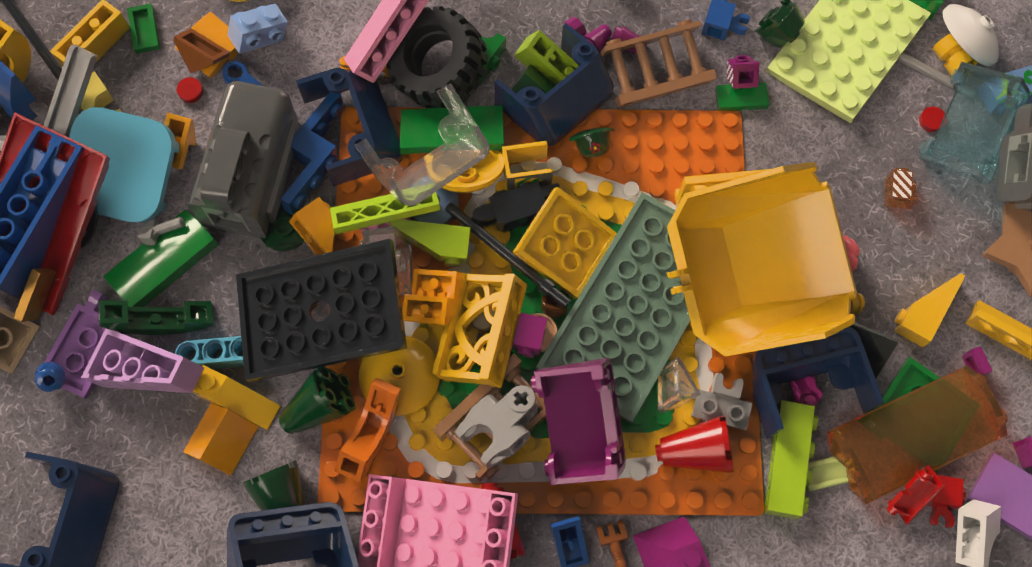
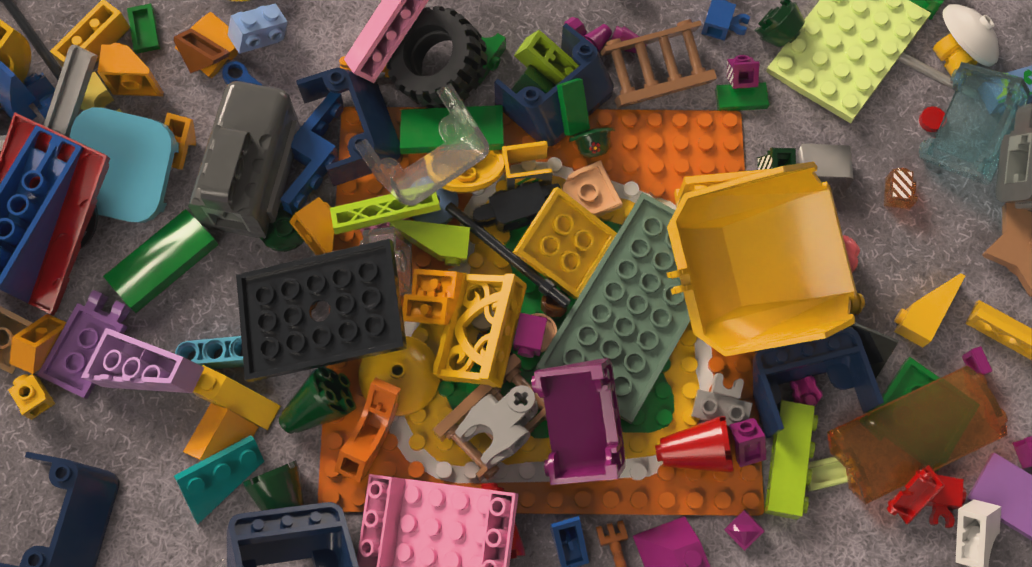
(34, 294): pearl gold tile -> none
(34, 343): none -> light orange slope
(38, 398): none -> yellow brick
(41, 90): none -> blue slope
(50, 376): blue piece -> none
(125, 72): none -> light orange slope
(152, 229): light grey bar -> none
(155, 320): dark green slope -> none
(189, 90): red tile -> none
(218, 476): none -> teal wing
(573, 106): none -> green tile
(593, 189): none -> light nougat tile
(675, 386): clear slope -> none
(744, 530): none -> magenta tile
(749, 442): none -> magenta bracket
(776, 158): none -> dark green brick
(830, 160): none -> light grey piece

